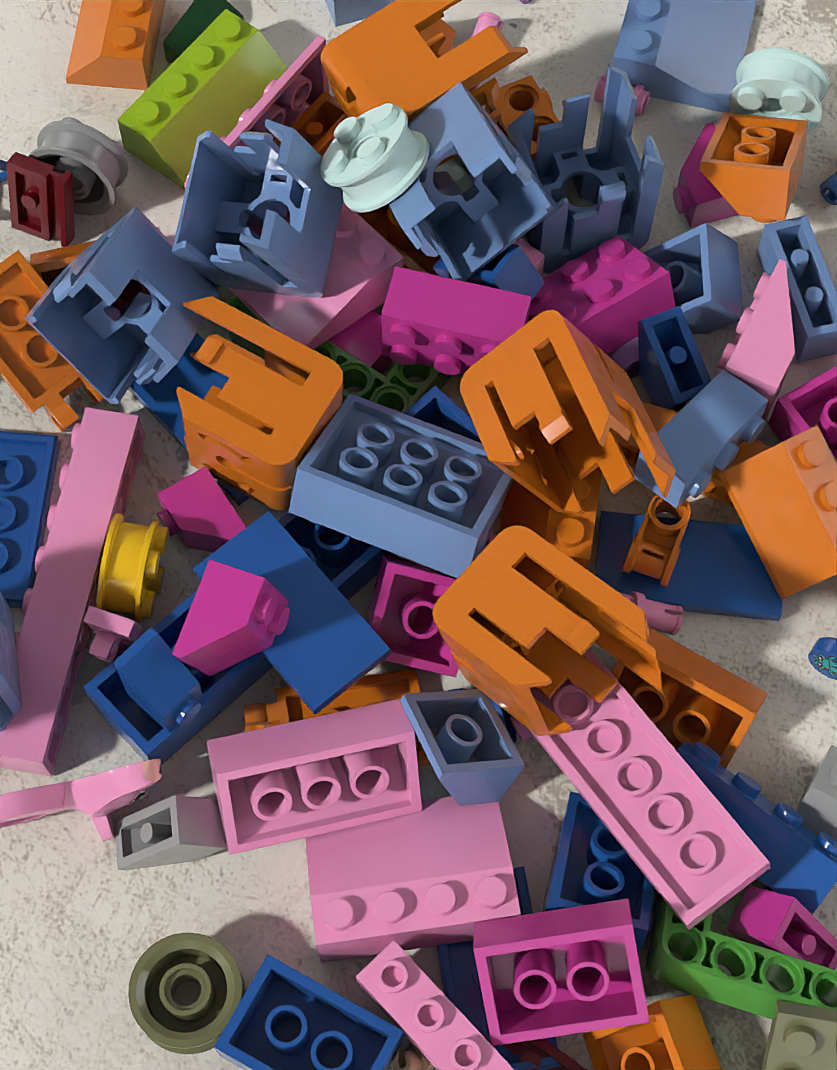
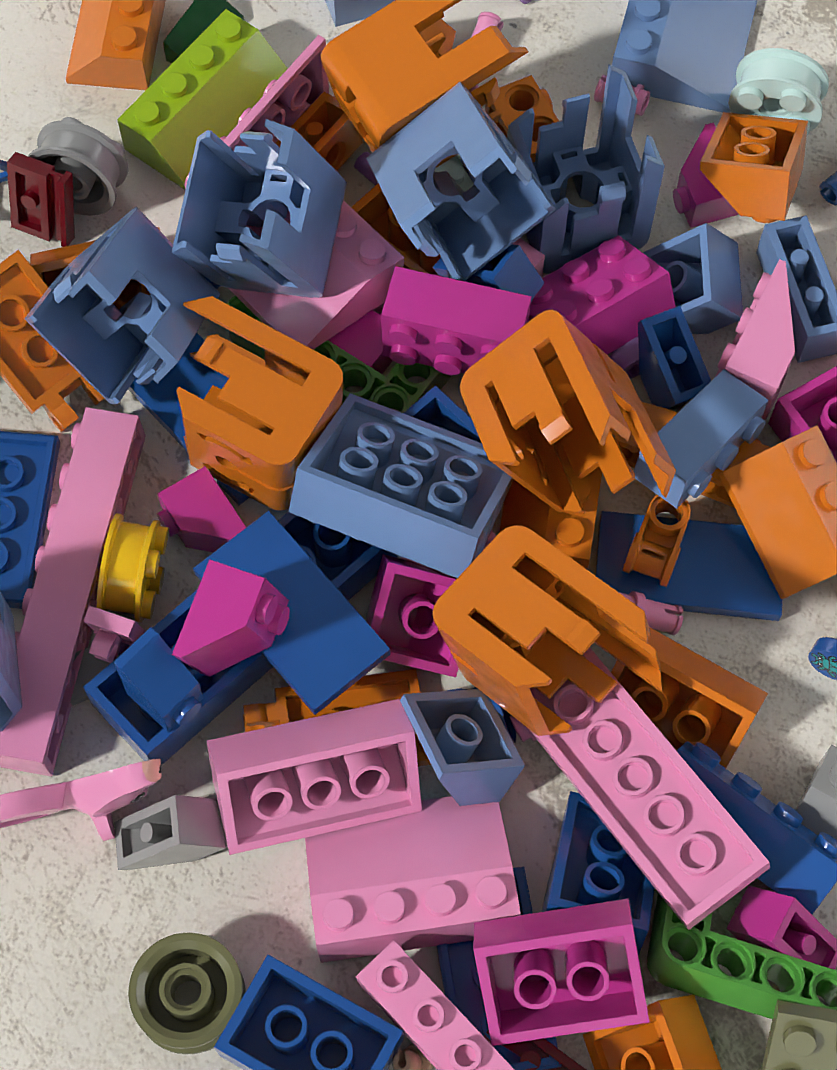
(374, 157): light aqua wheel -> none

